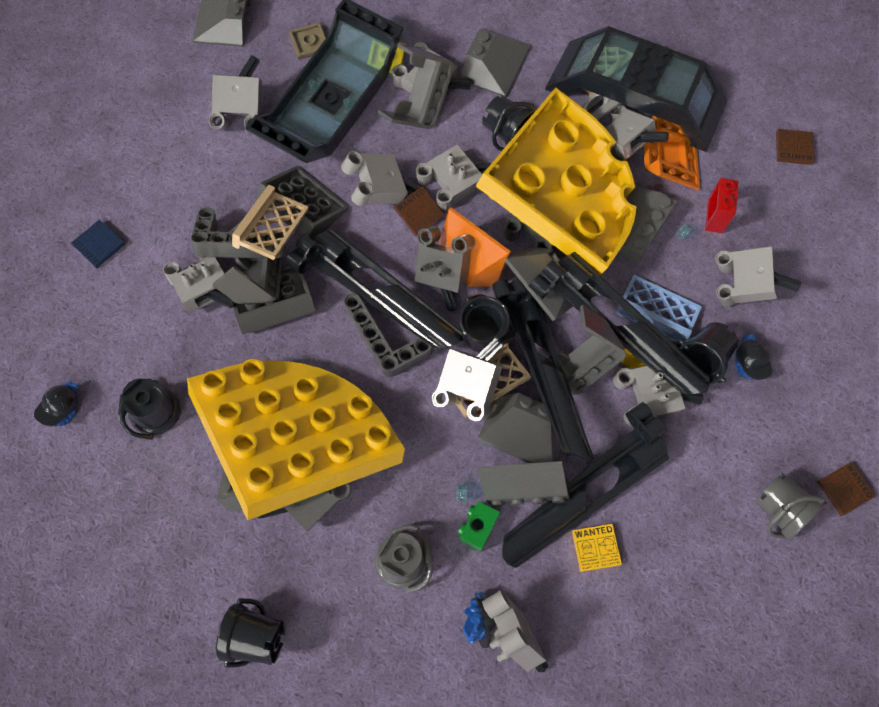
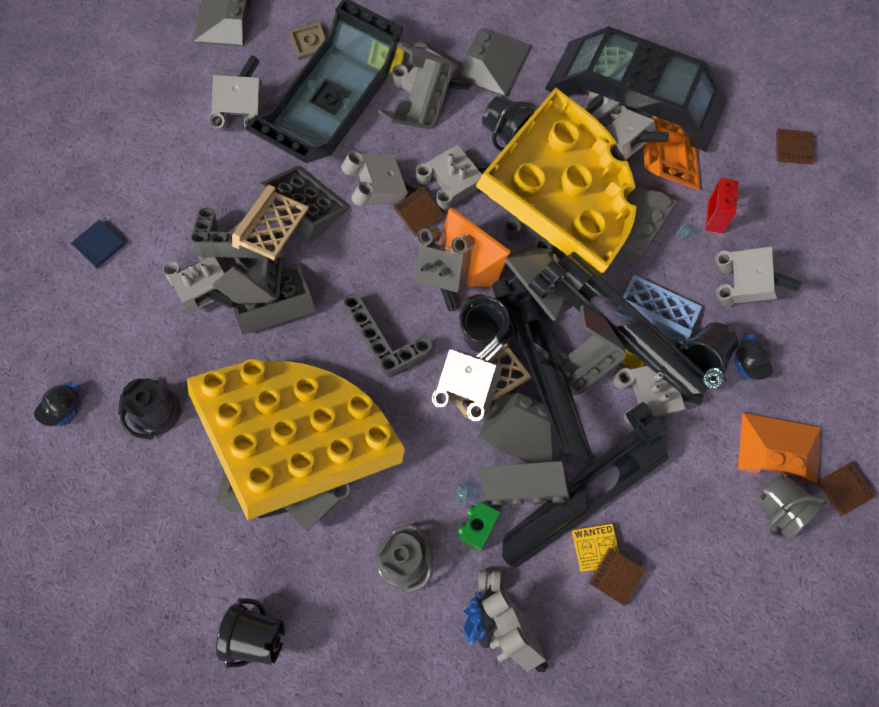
(339, 258): black panel -> none
(489, 580): none -> light grey wheel
(616, 576): none -> reddish brown tile
(707, 378): none -> clear light blue bush
(779, 447): none -> orange slope

